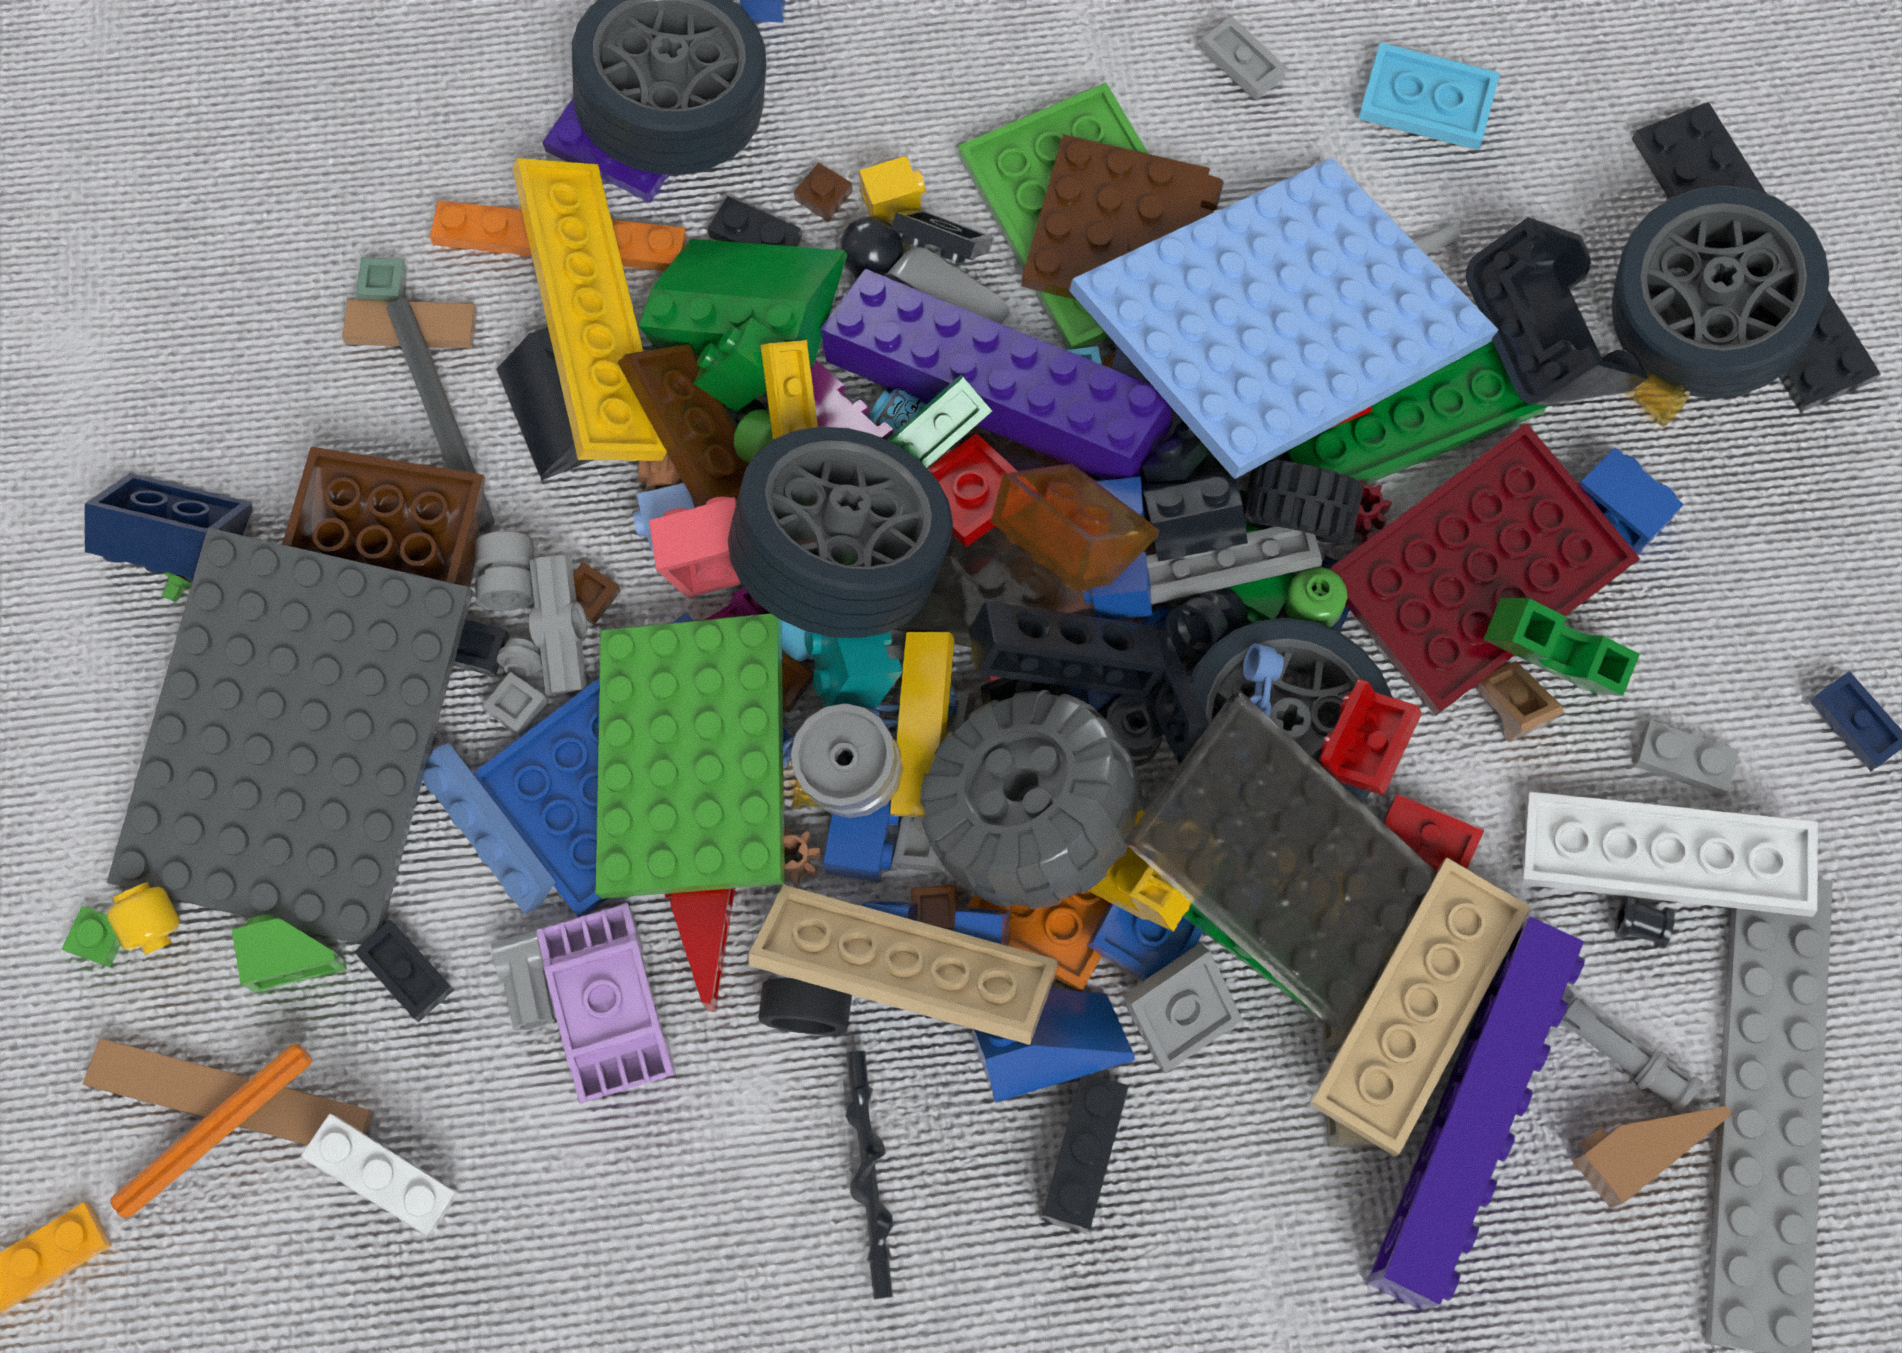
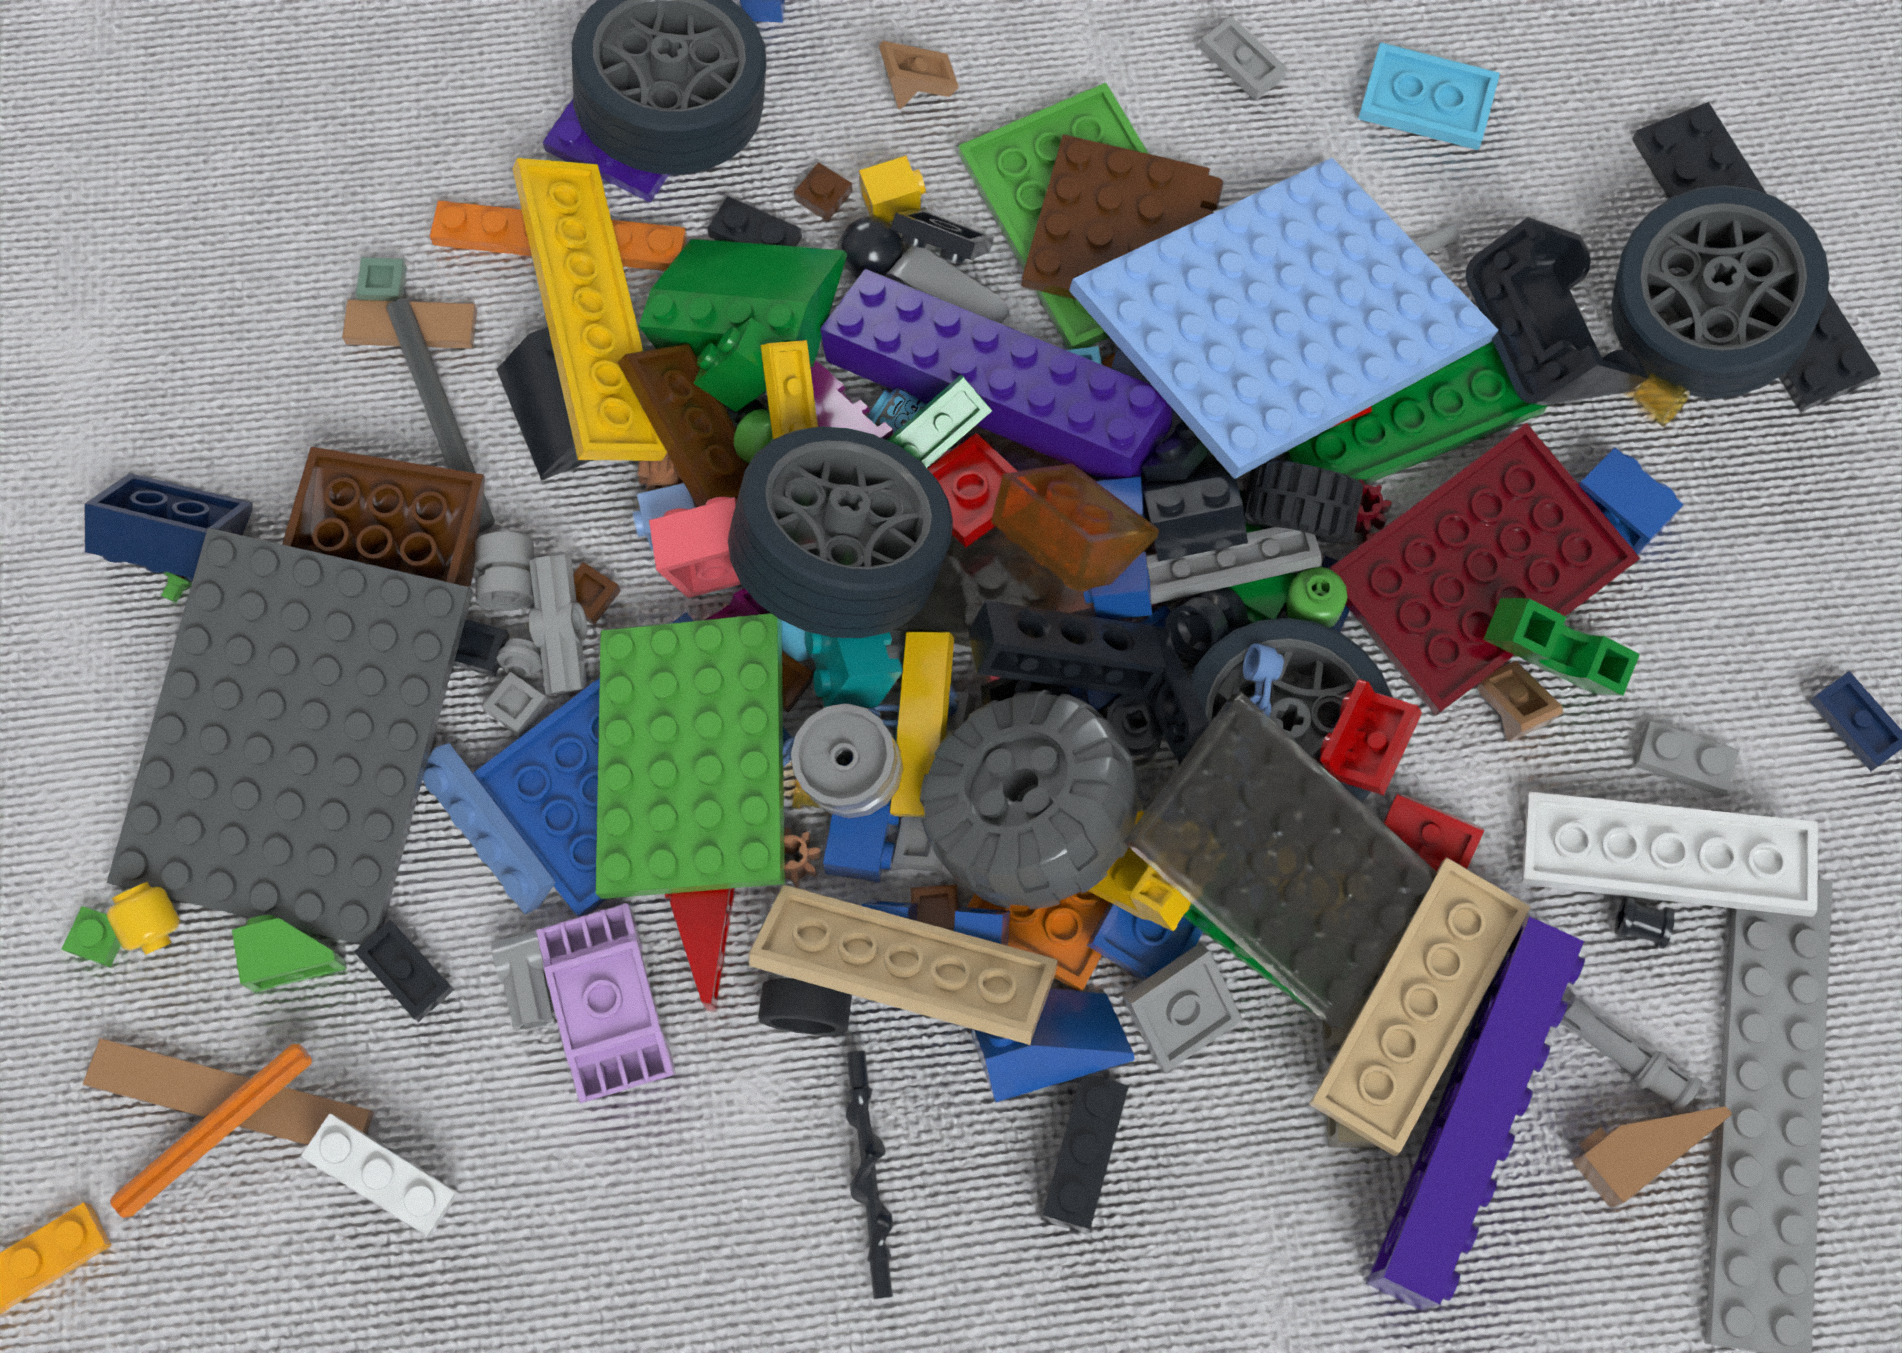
(917, 70): none -> medium nougat slope

